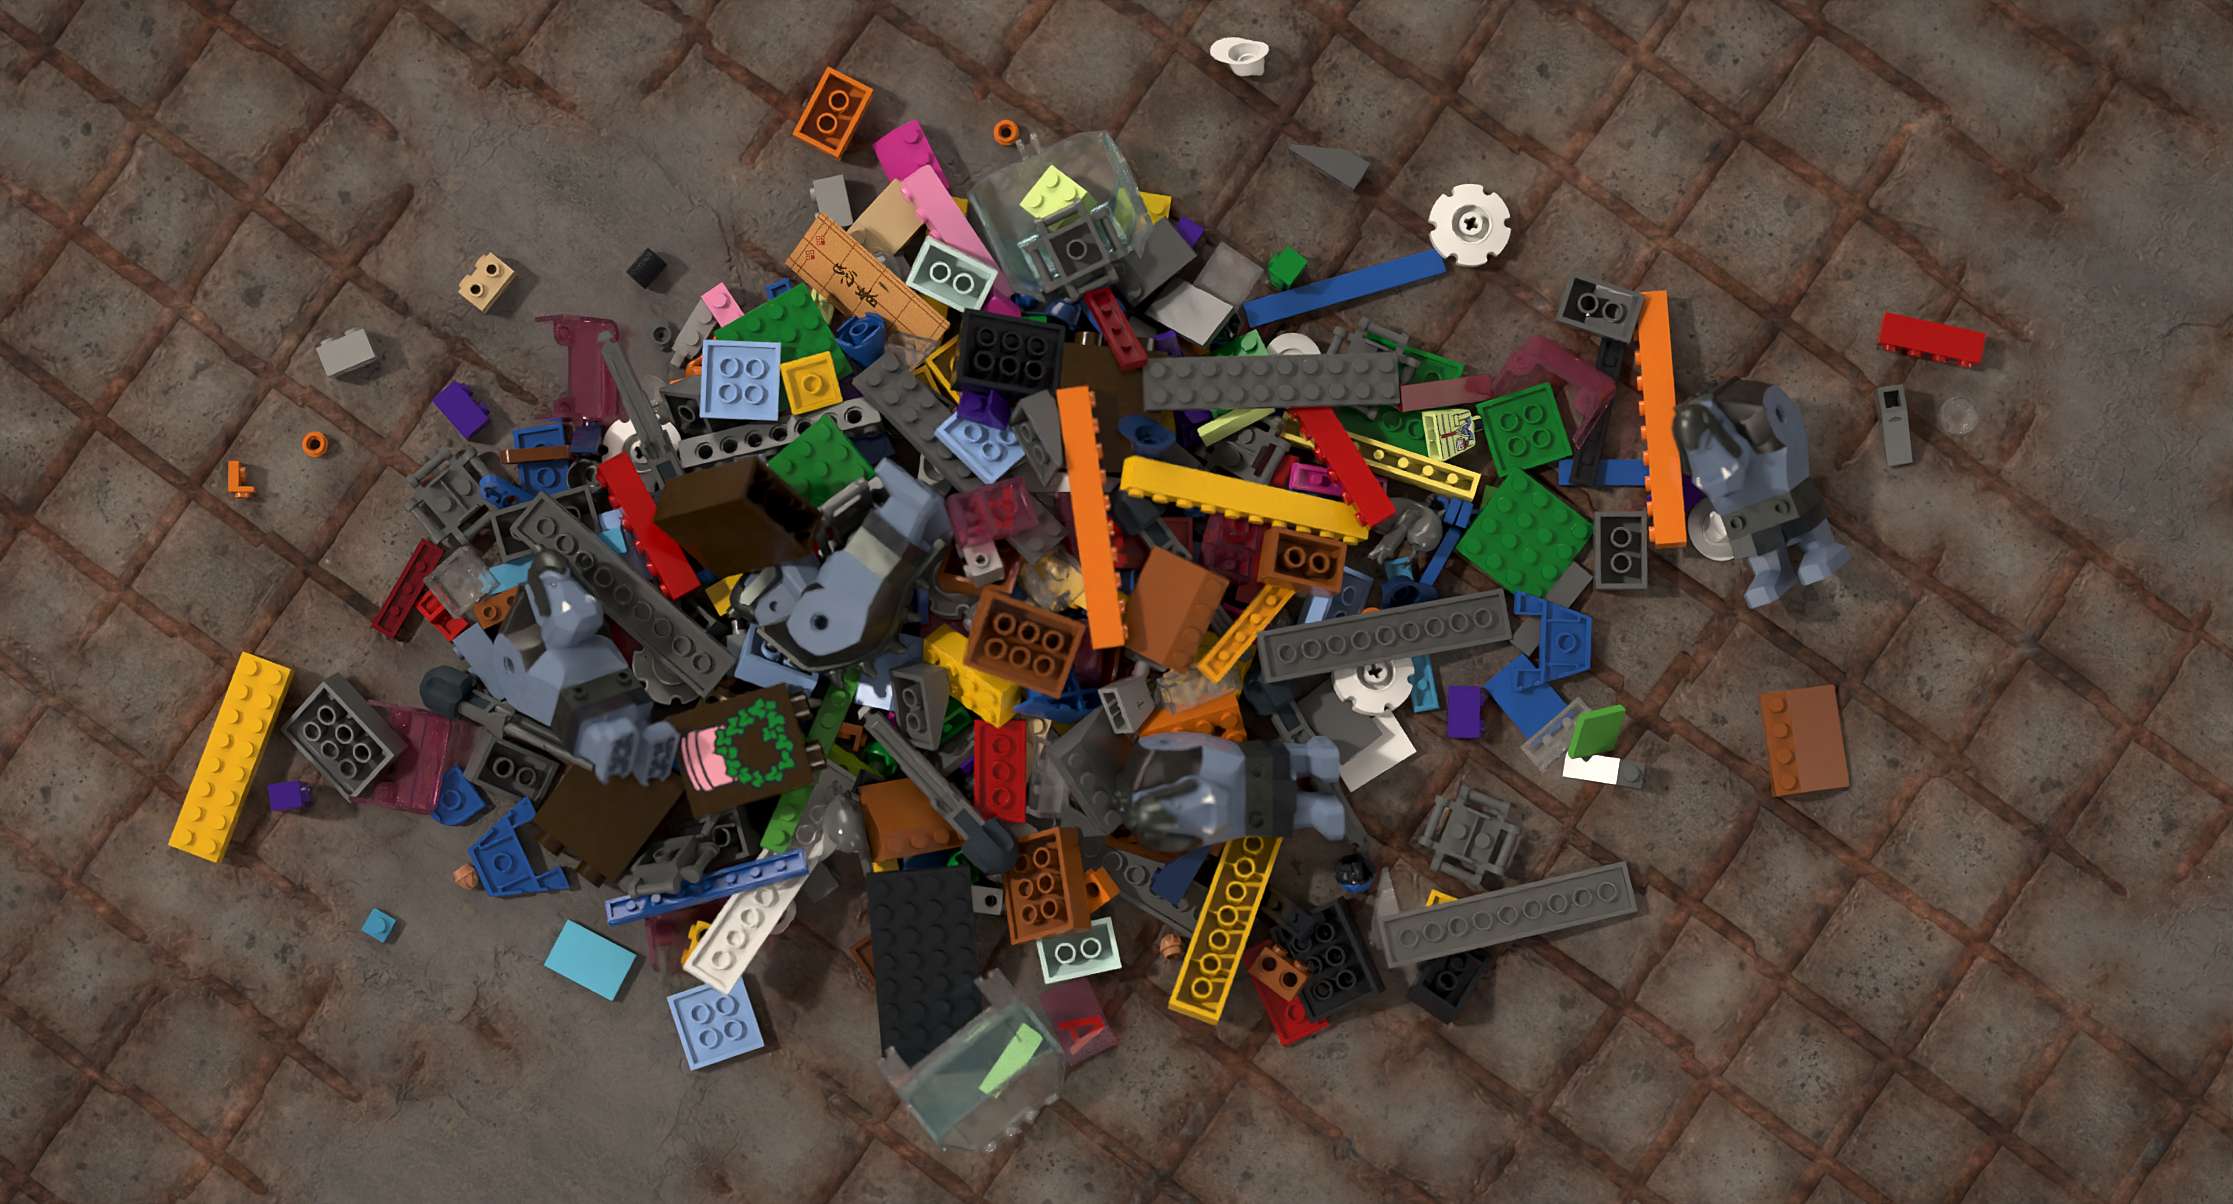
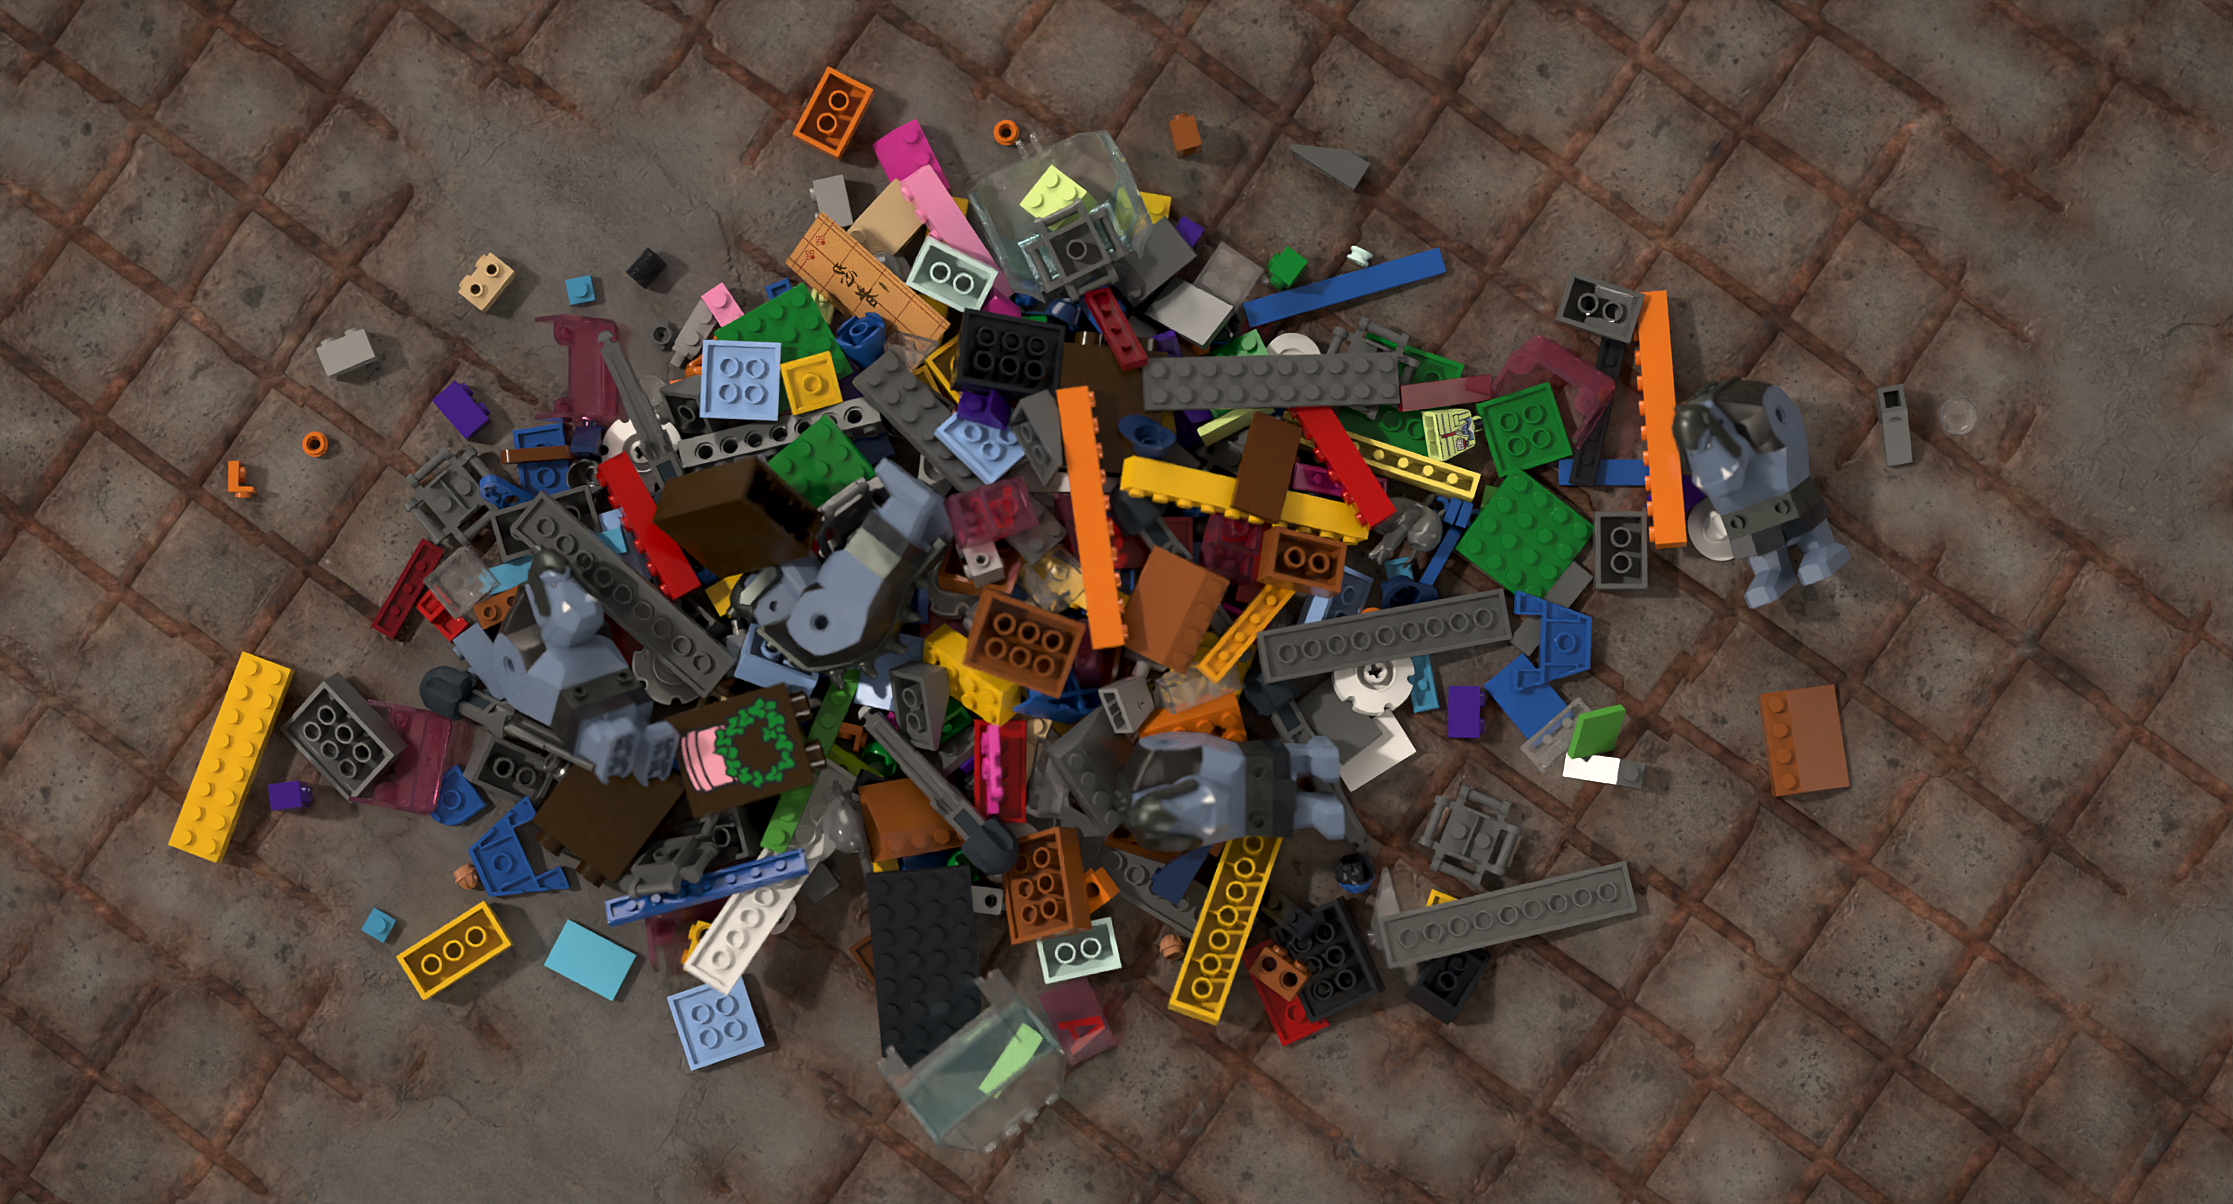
(455, 950): none -> yellow brick
(557, 766): none -> flat silver wheel
(580, 290): none -> dark azure plate
(991, 769): none -> dark pink wing
(1185, 135): none -> dark orange brick
(1243, 55): white piece -> none
(1266, 467): none -> reddish brown tile
(1359, 256): none -> light aqua bush
(1488, 231): white piece -> none
(1930, 339): red brick -> none

